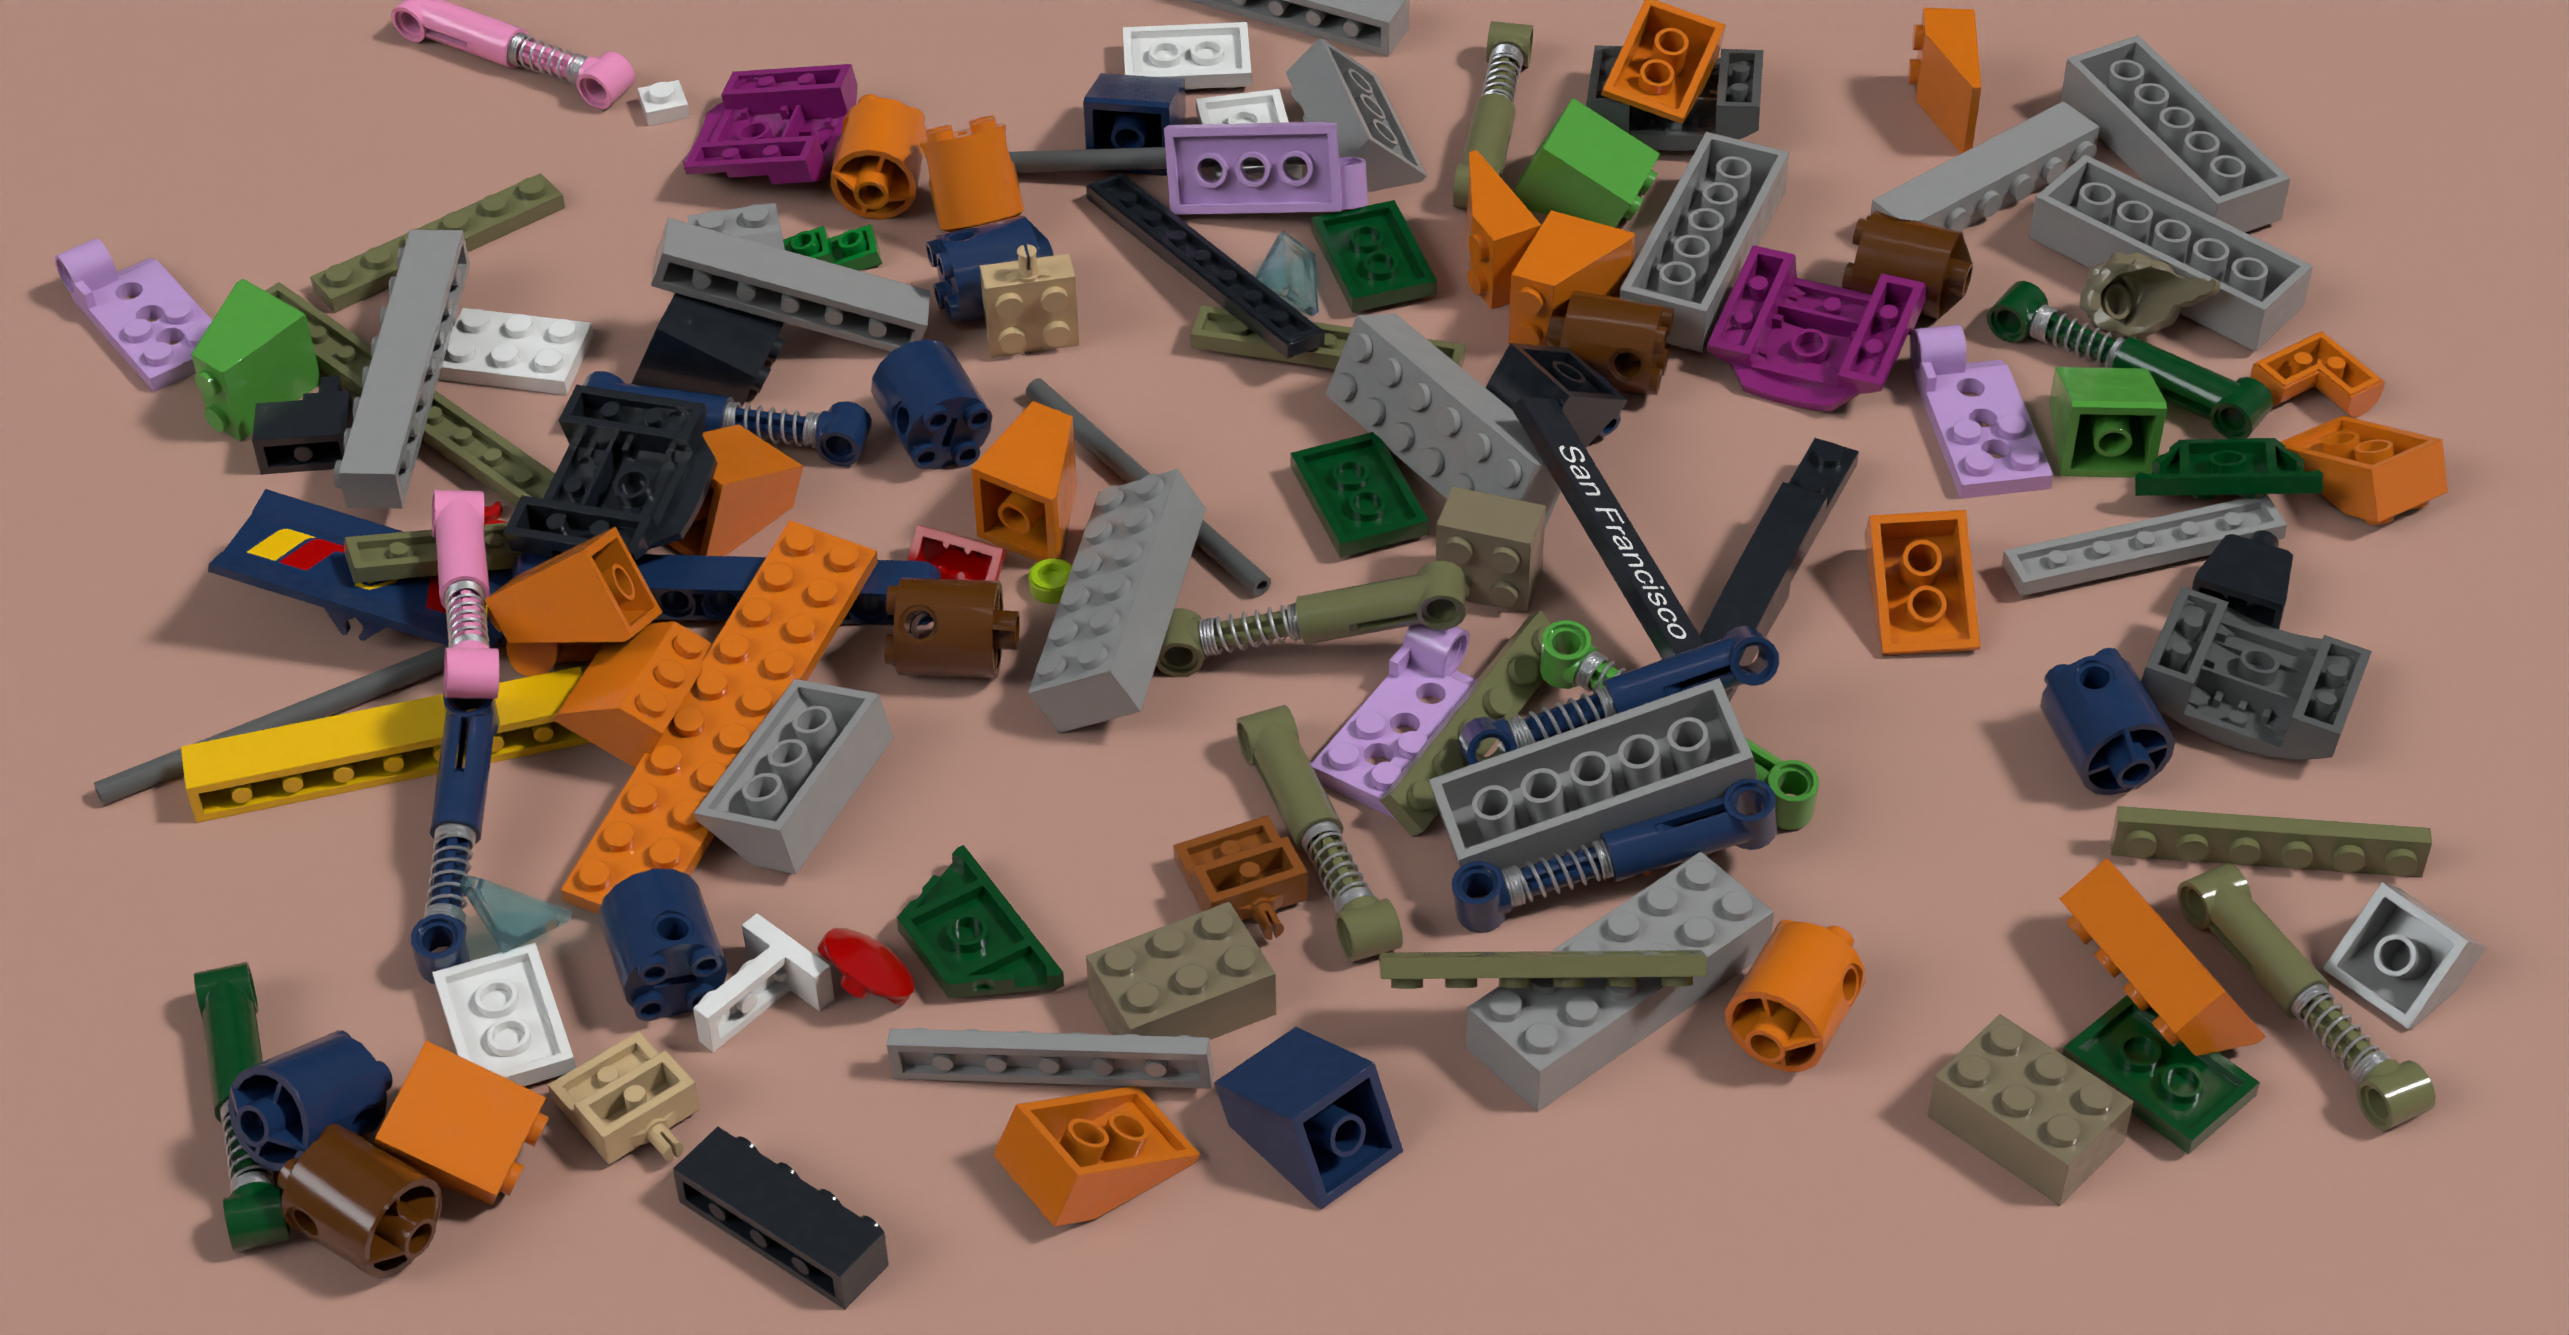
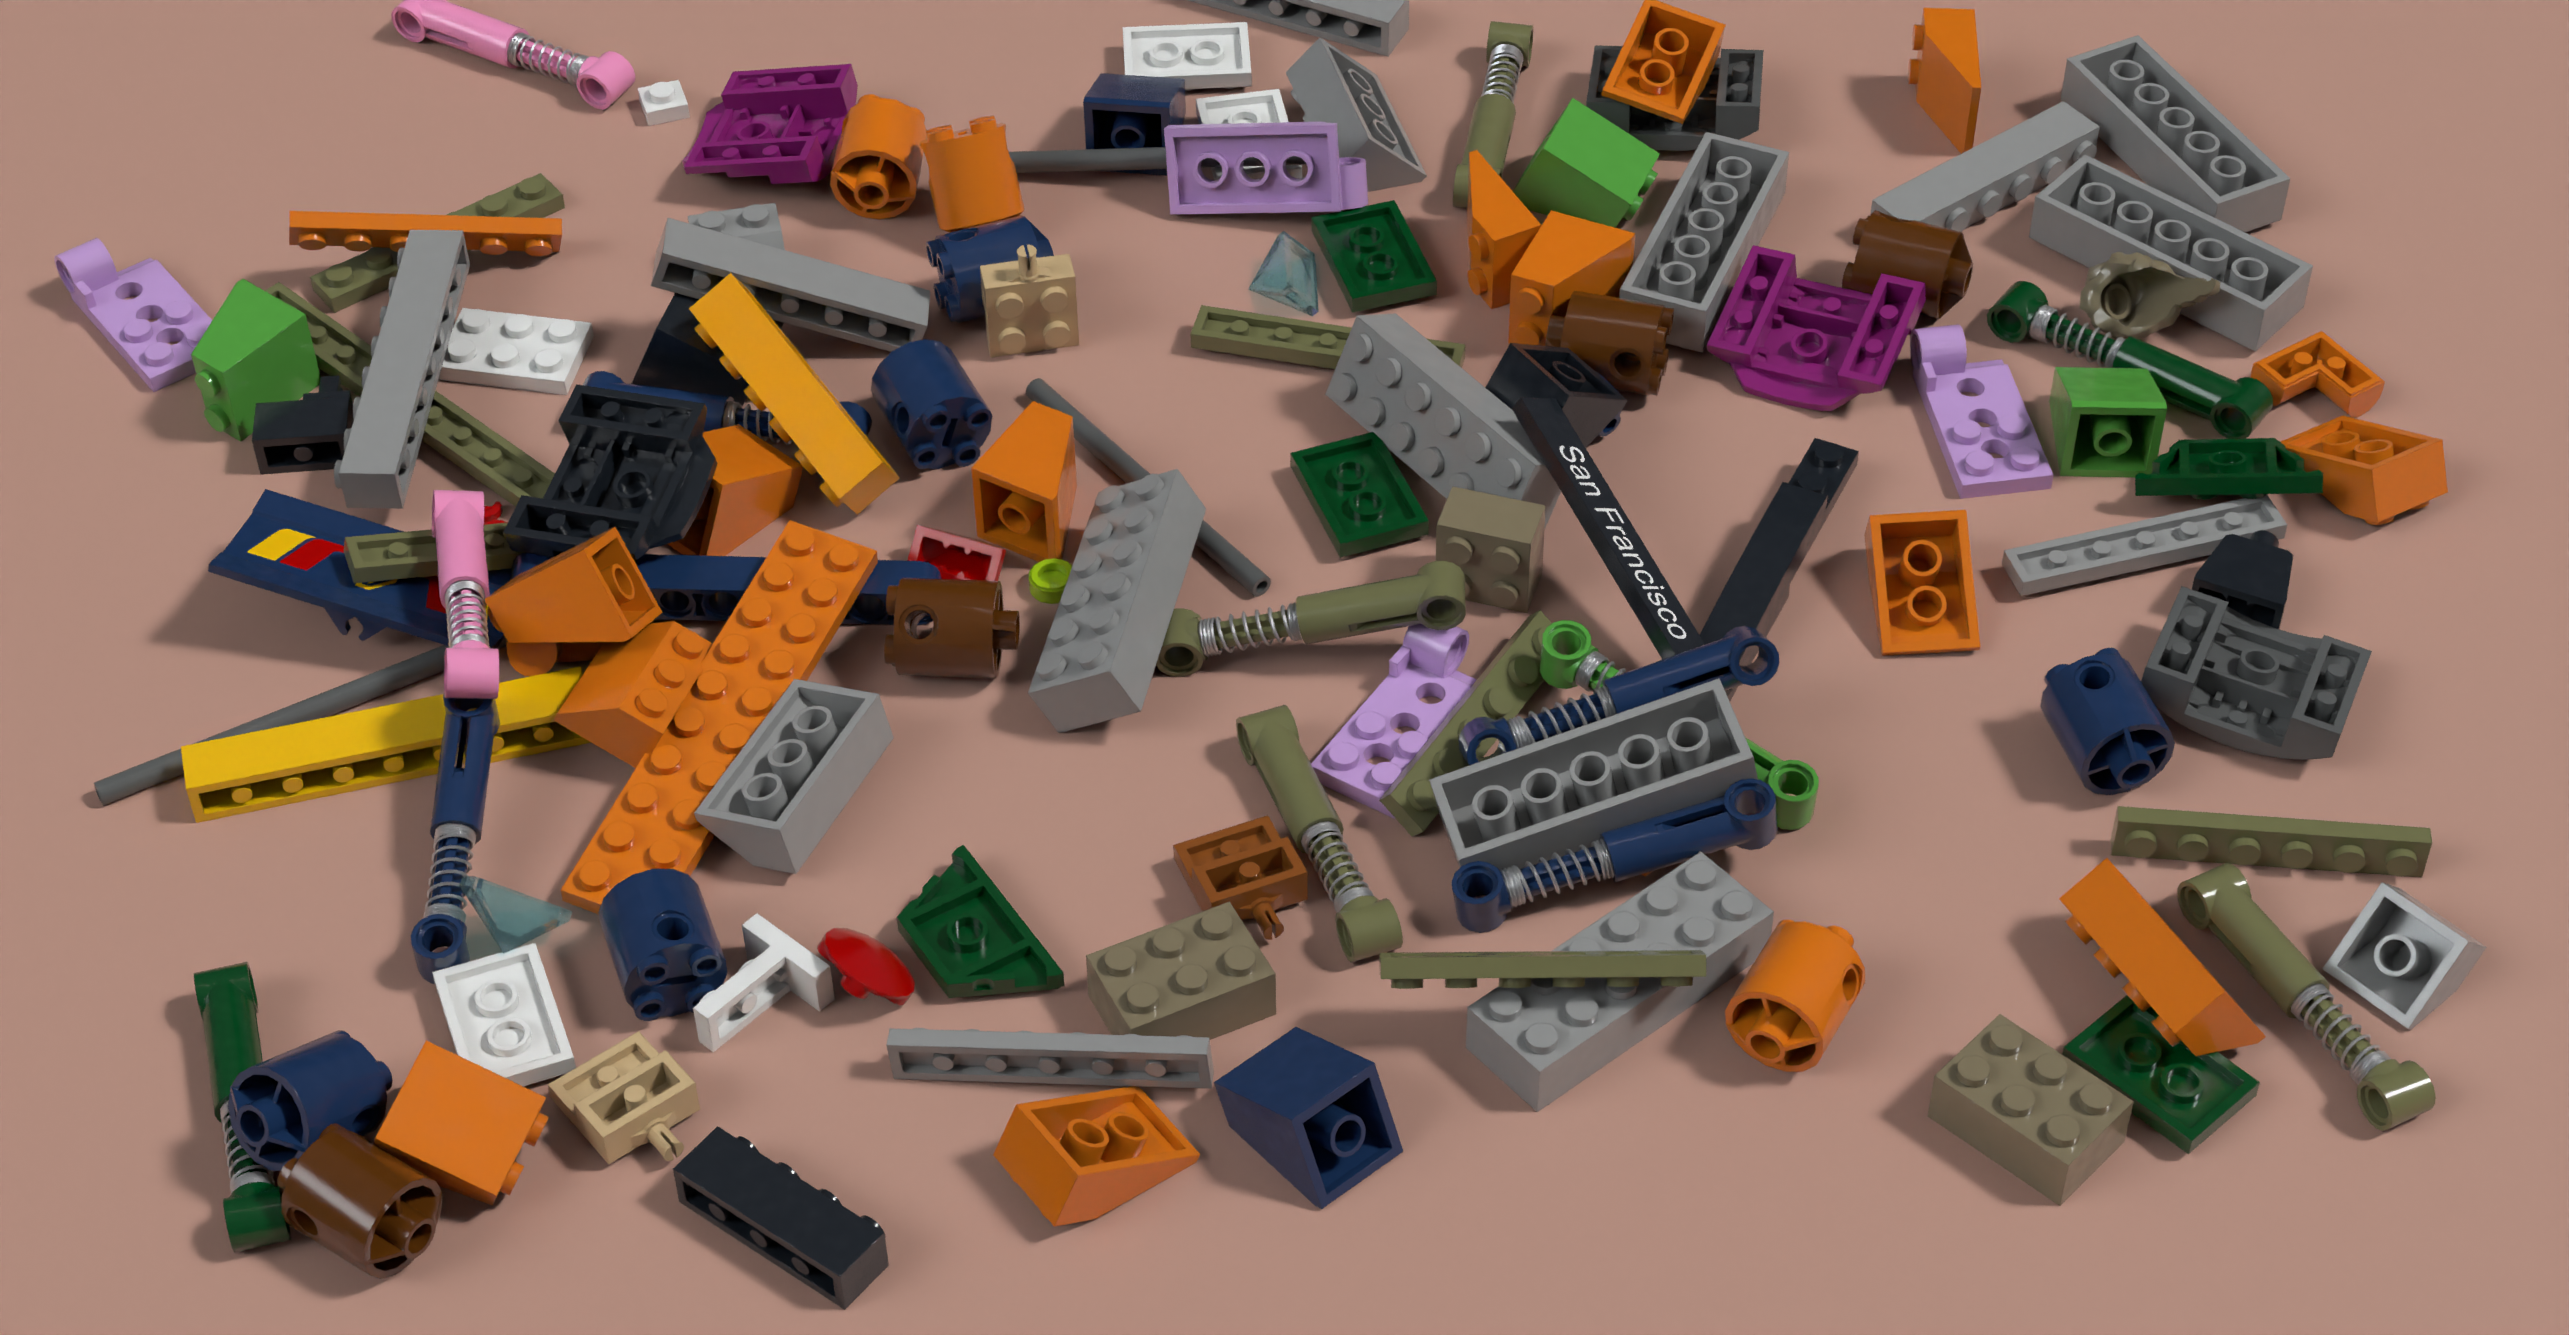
(365, 230): none -> orange plate
(793, 394): none -> light orange brick
(852, 249): green slope -> none
(1205, 266): black tile -> none

